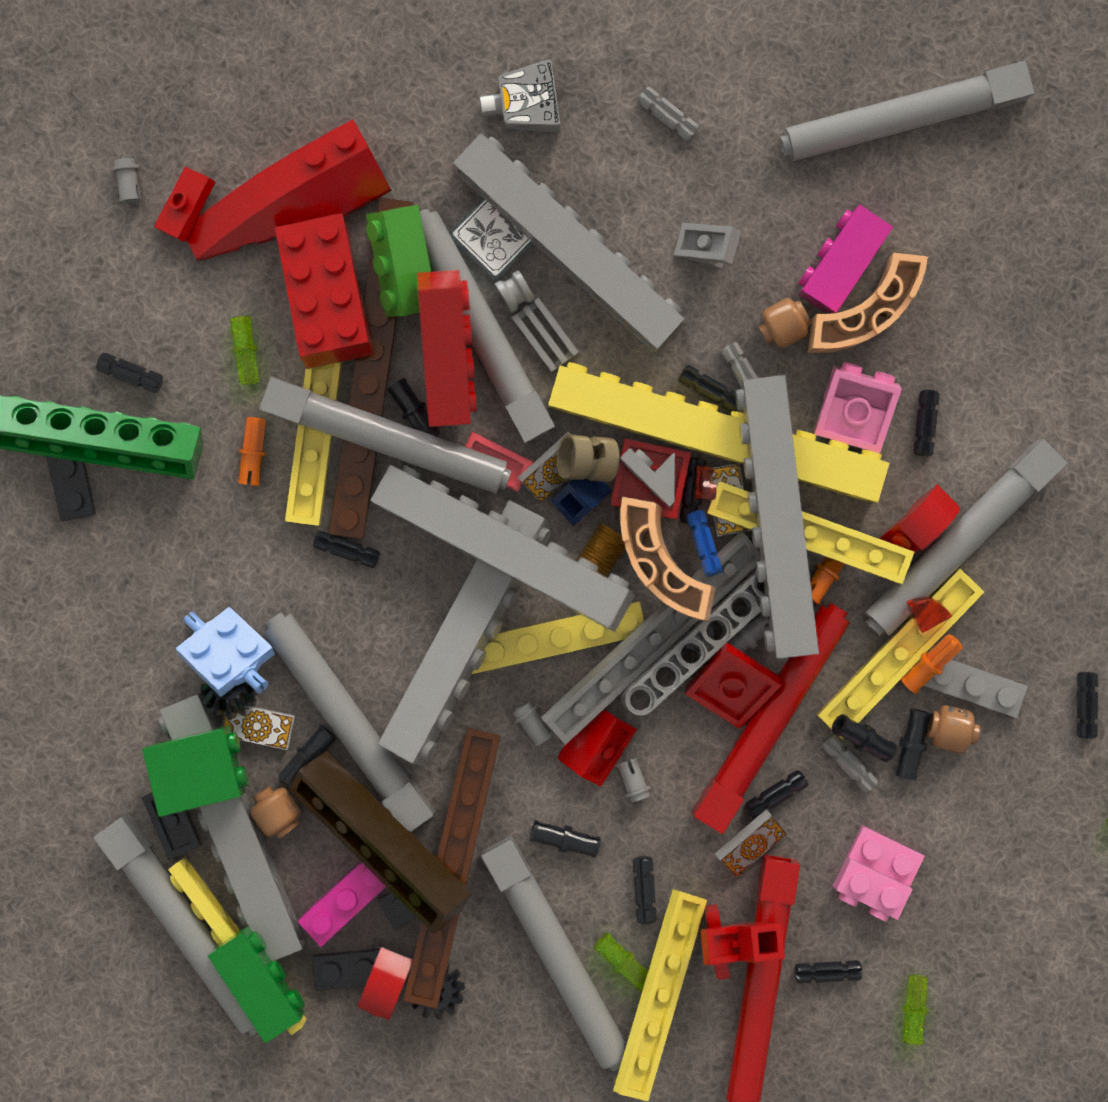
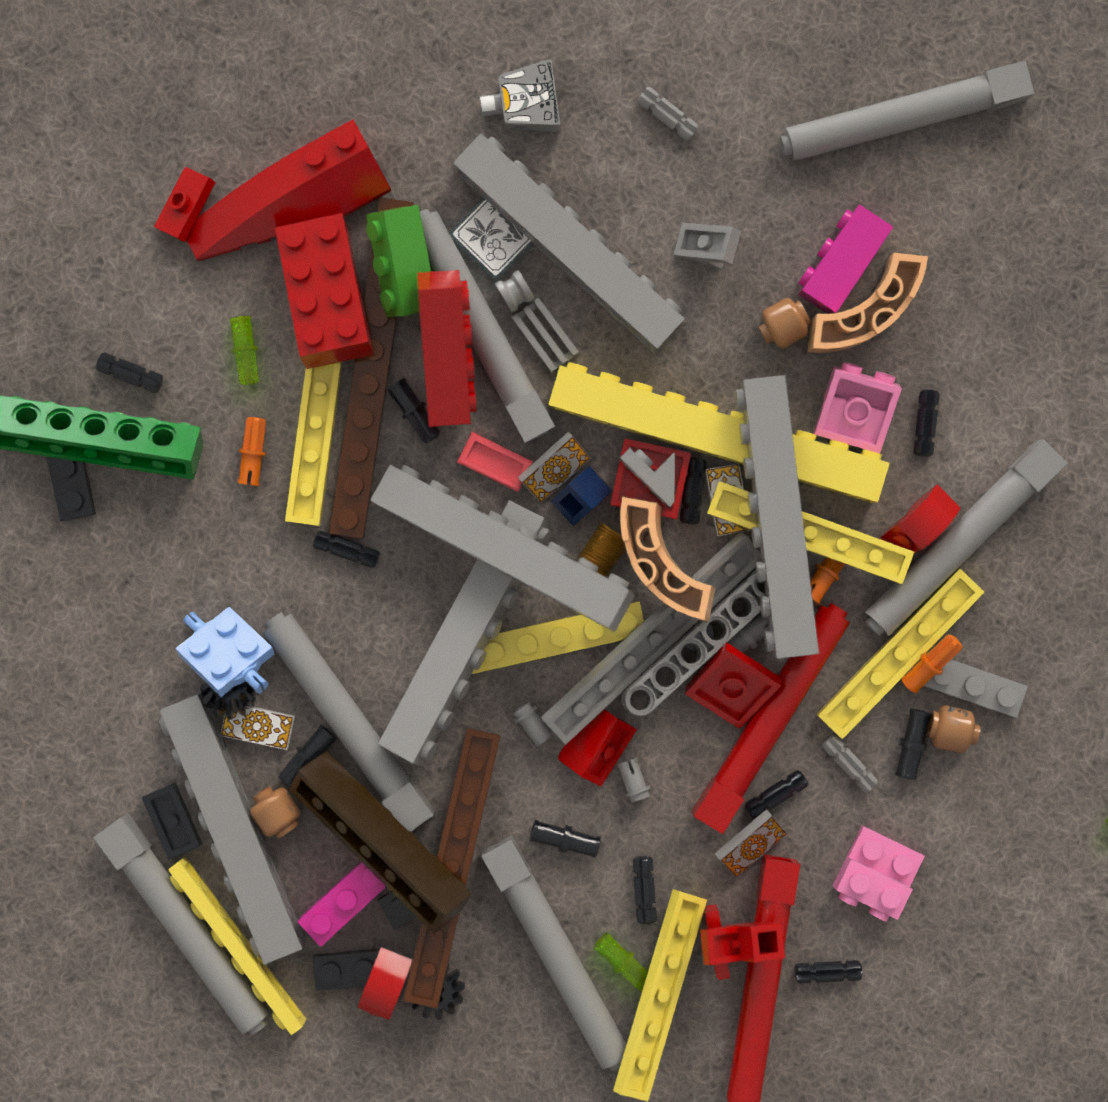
(127, 180): light grey pin -> none
(195, 770): green brick -> none
(257, 983): green brick -> none
(384, 436): light grey brick -> none
(588, 458): dark tan wheel -> none
(704, 488): clear red tile -> none
(704, 543): blue axle -> none
(708, 387): black axle -> none
(740, 367): light grey axle -> none
(864, 738): black pin -> none
(915, 1009): clear neon green axle -> none
(927, 612): clear red tile -> none
(1087, 705): black axle -> none

